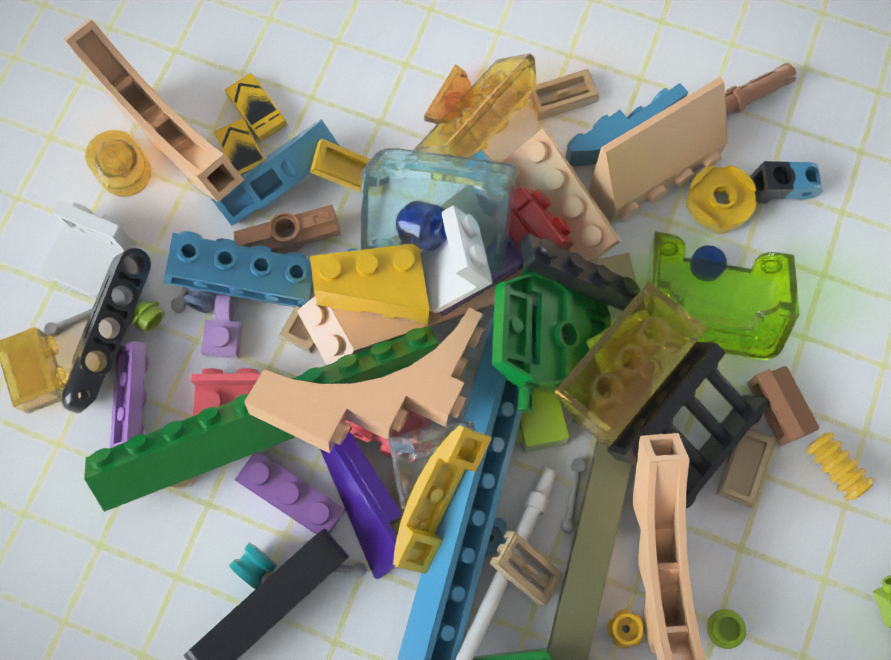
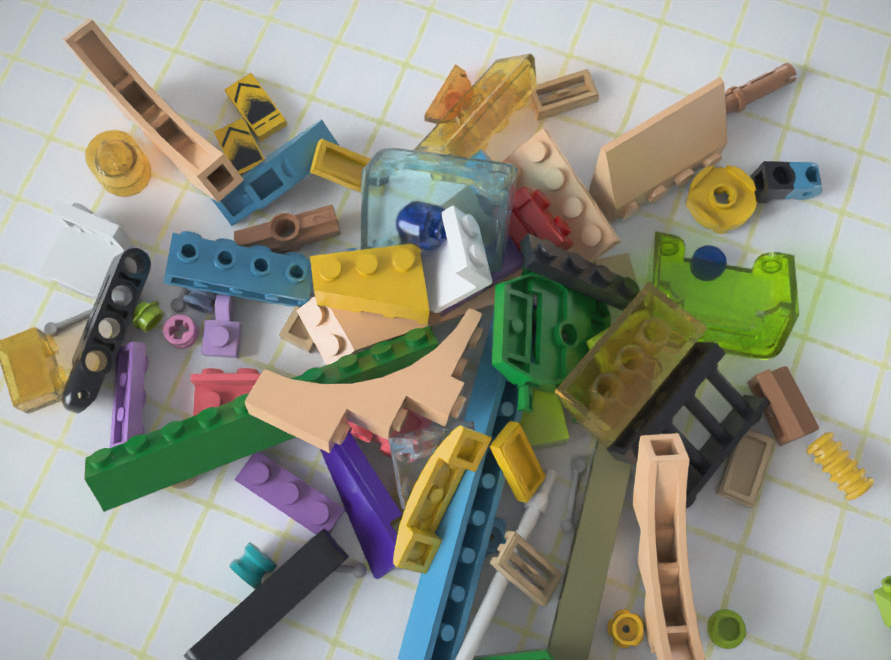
(173, 325): none -> bright pink bush
(517, 461): none -> yellow tile
(586, 148): dark azure slope -> none

